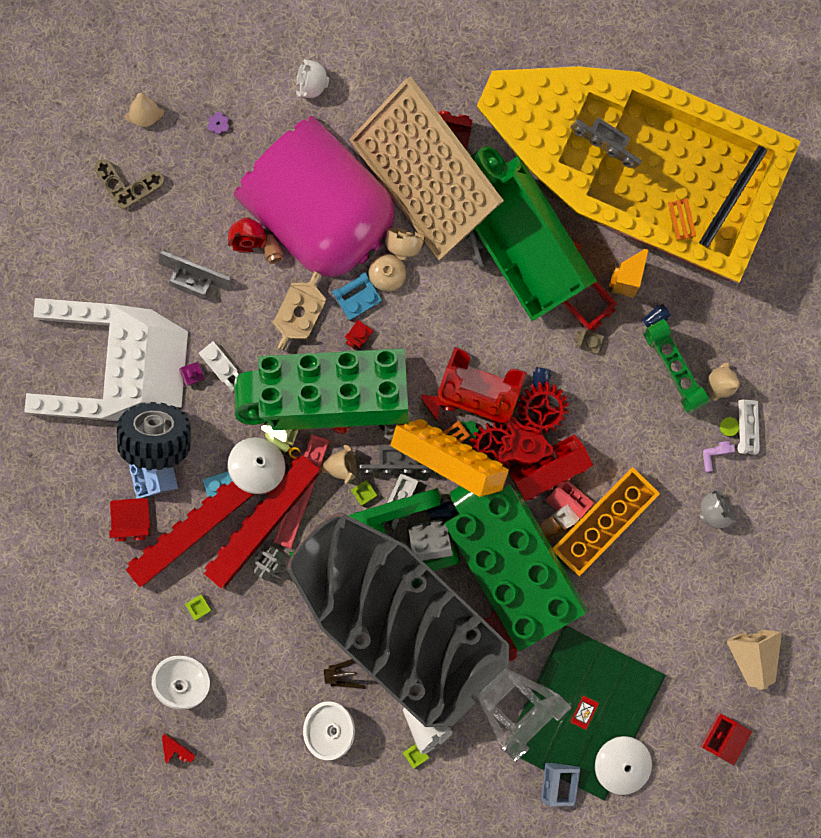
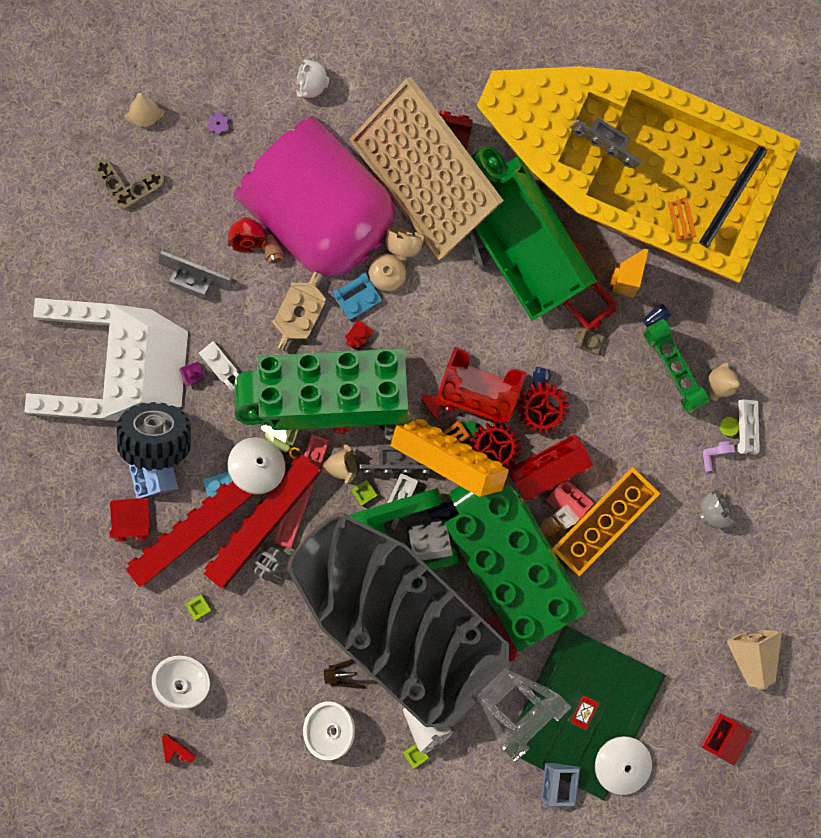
(524, 444): red tile -> none

